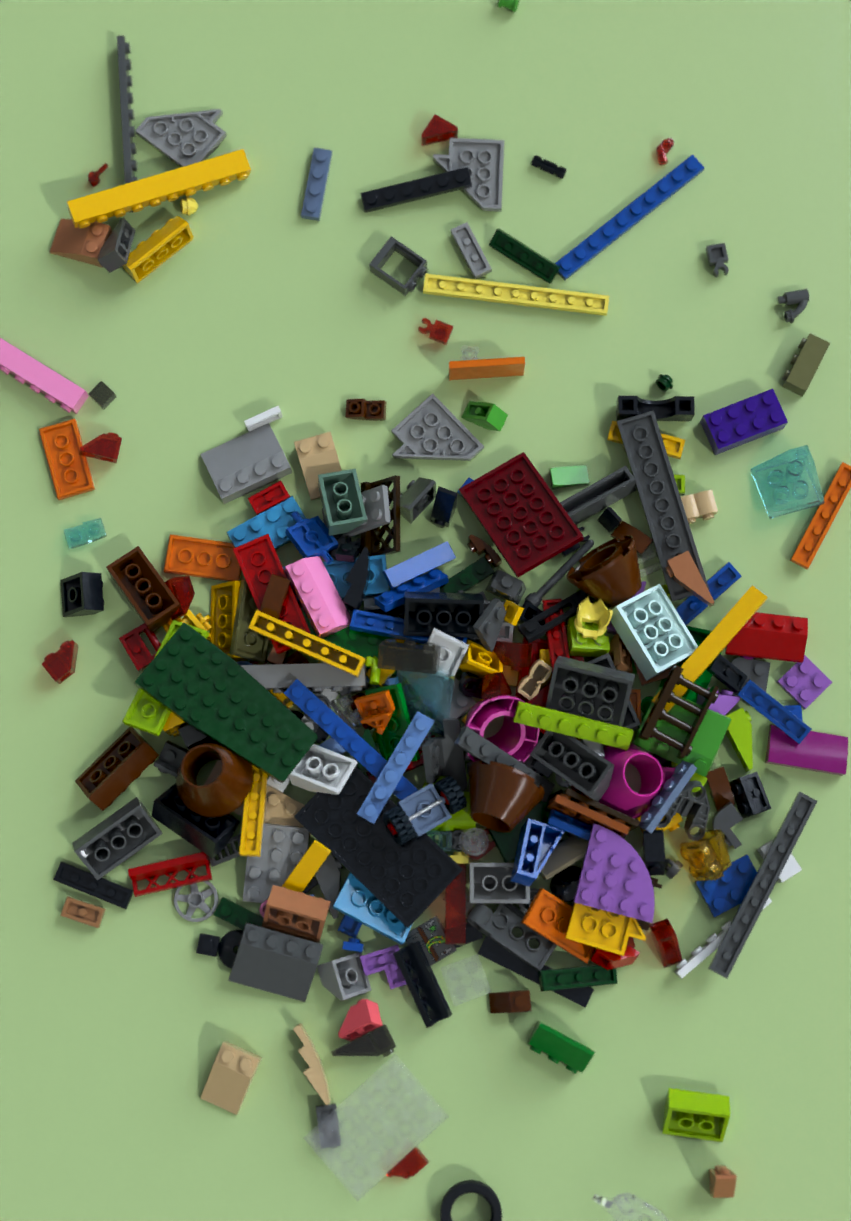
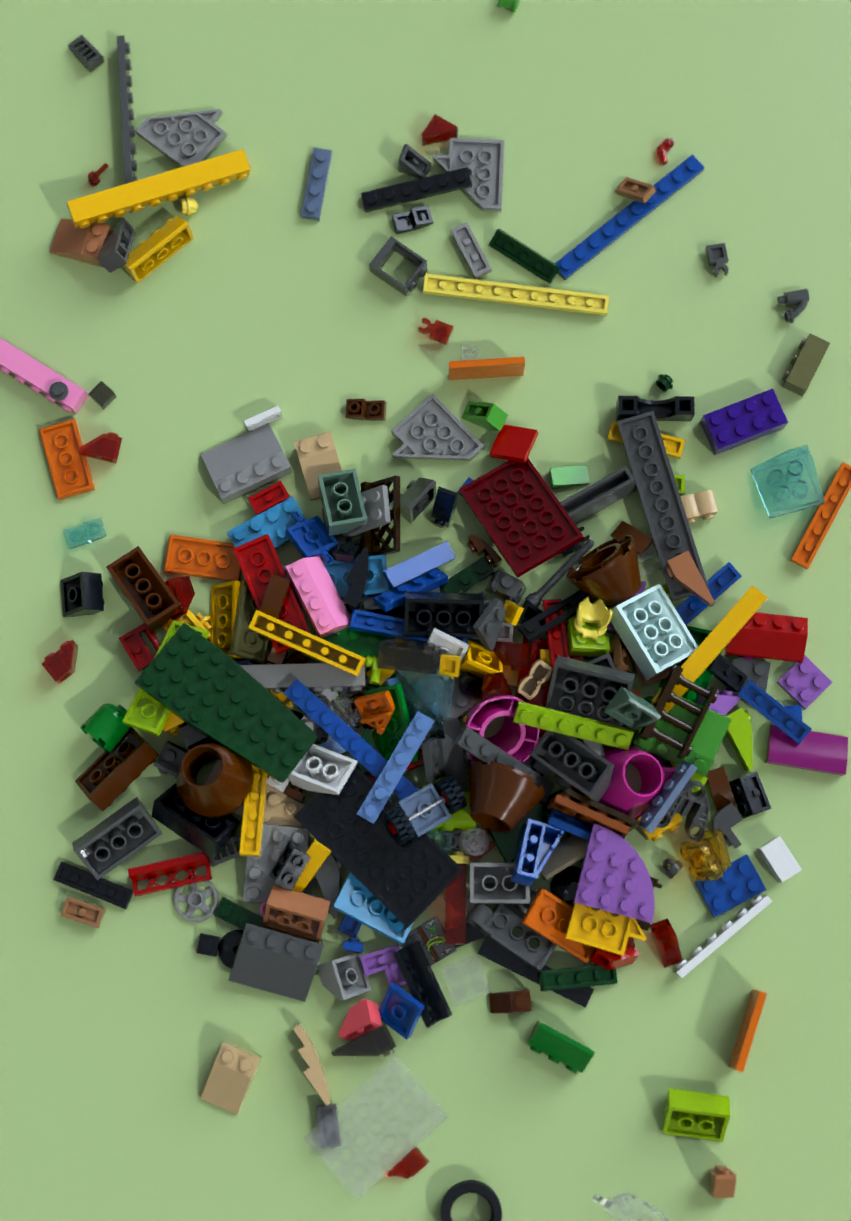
(58, 391): none -> dark grey plate
(94, 62): none -> dark grey slope
(107, 726): none -> green cylinder
(289, 866): none -> black bracket
(295, 793): none -> reddish brown plate
(400, 1010): none -> blue plate
(413, 163): none -> dark grey slope
(413, 220): none -> black slope
(450, 665): none -> yellow plate
(514, 443): none -> red tile
(549, 166): black axle -> none
(609, 519): black slope -> none
(631, 710): none -> sand green slope
(635, 190): none -> medium nougat plate
(654, 852): black slope -> none
(747, 1030): none -> orange tile
(762, 885): dark grey plate -> none

